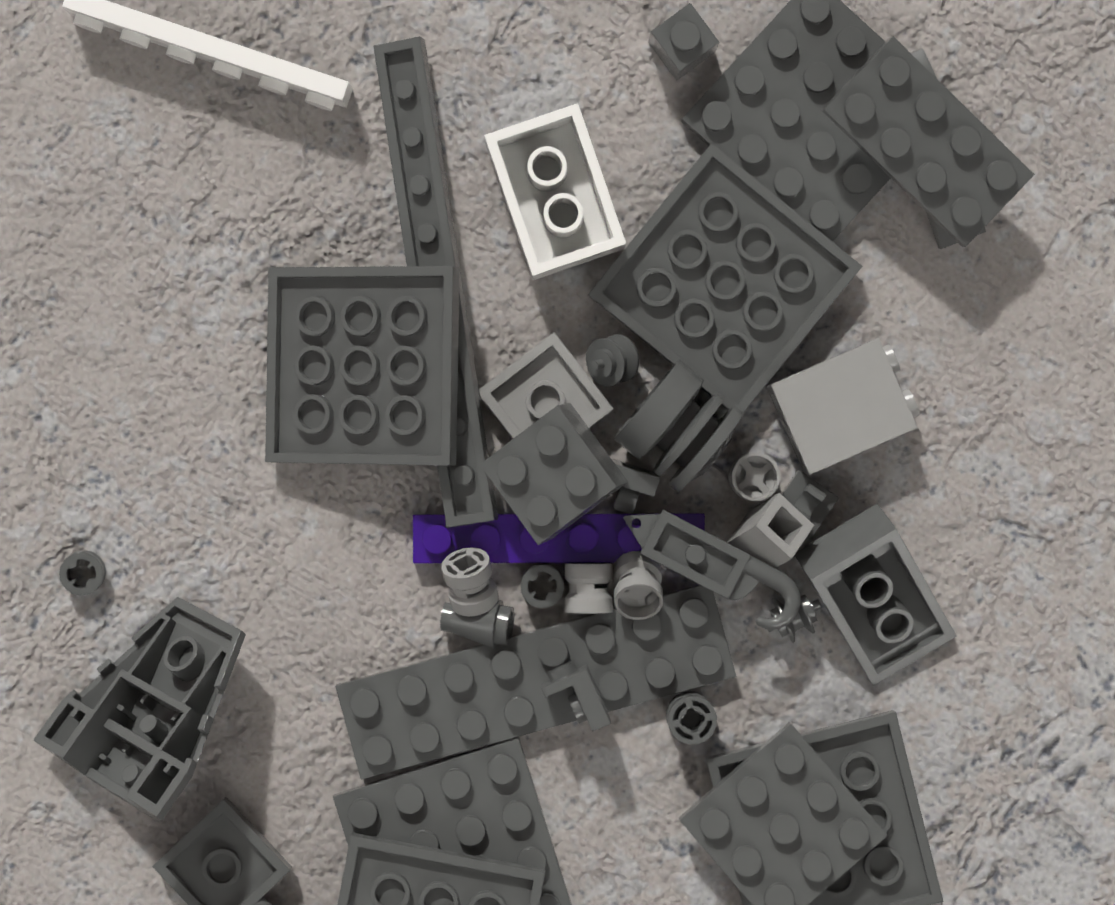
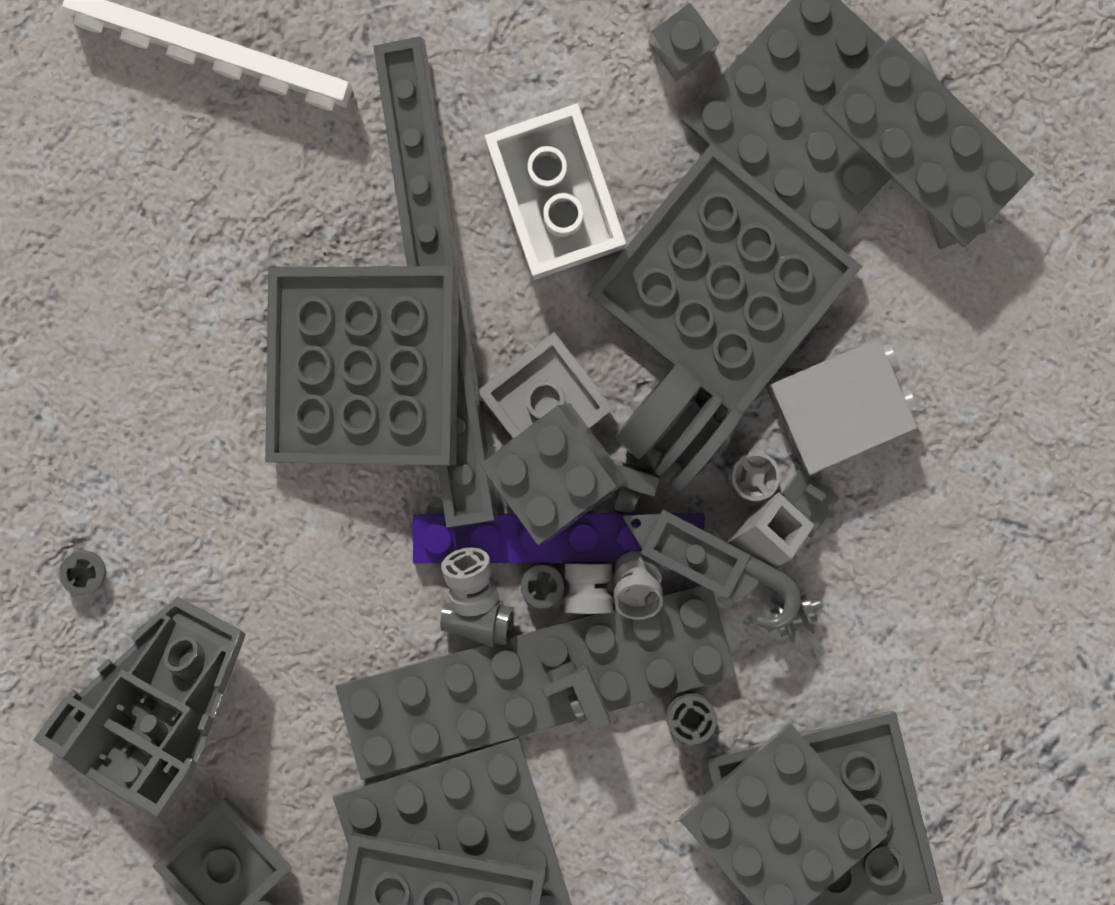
(612, 360): dark grey wheel -> none
(875, 594): dark grey slope -> none

